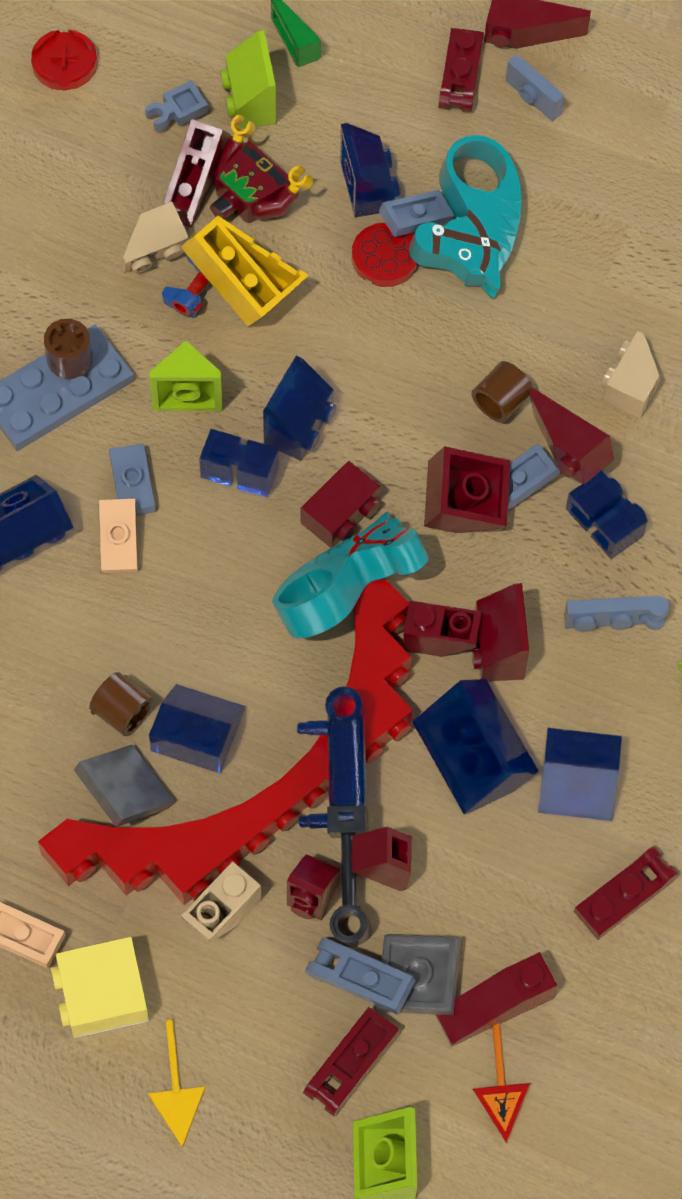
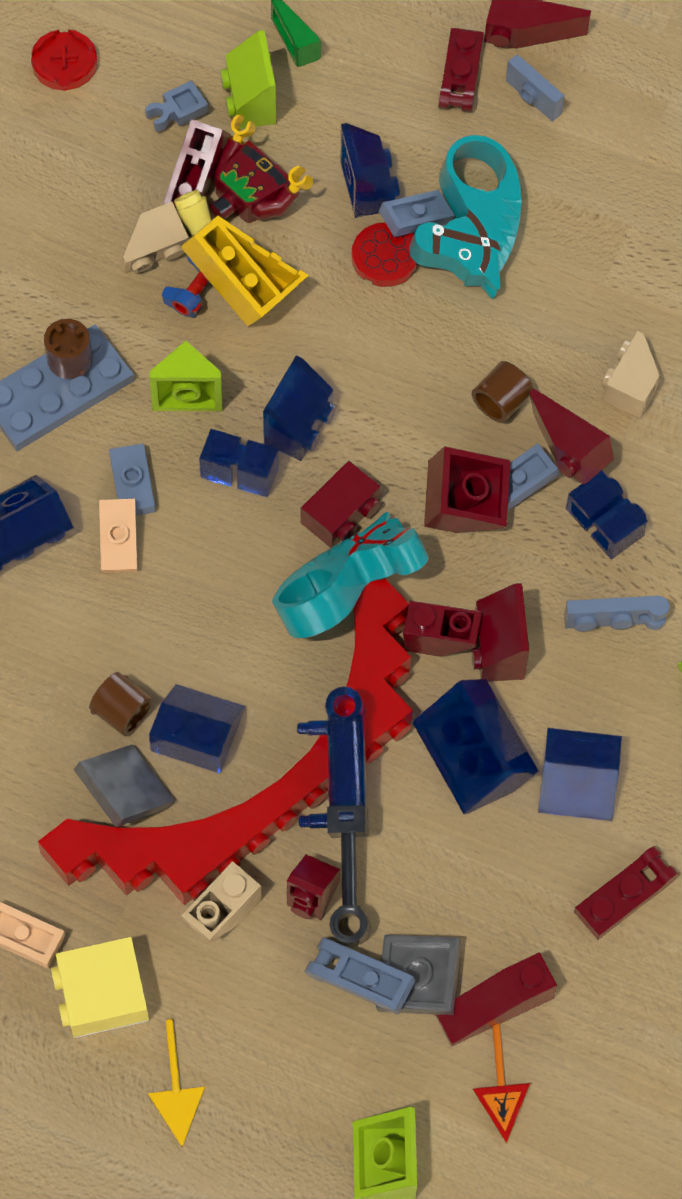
(193, 211): none -> light yellow cone
(352, 1060): dark red plate -> none
(383, 857): dark red slope -> none

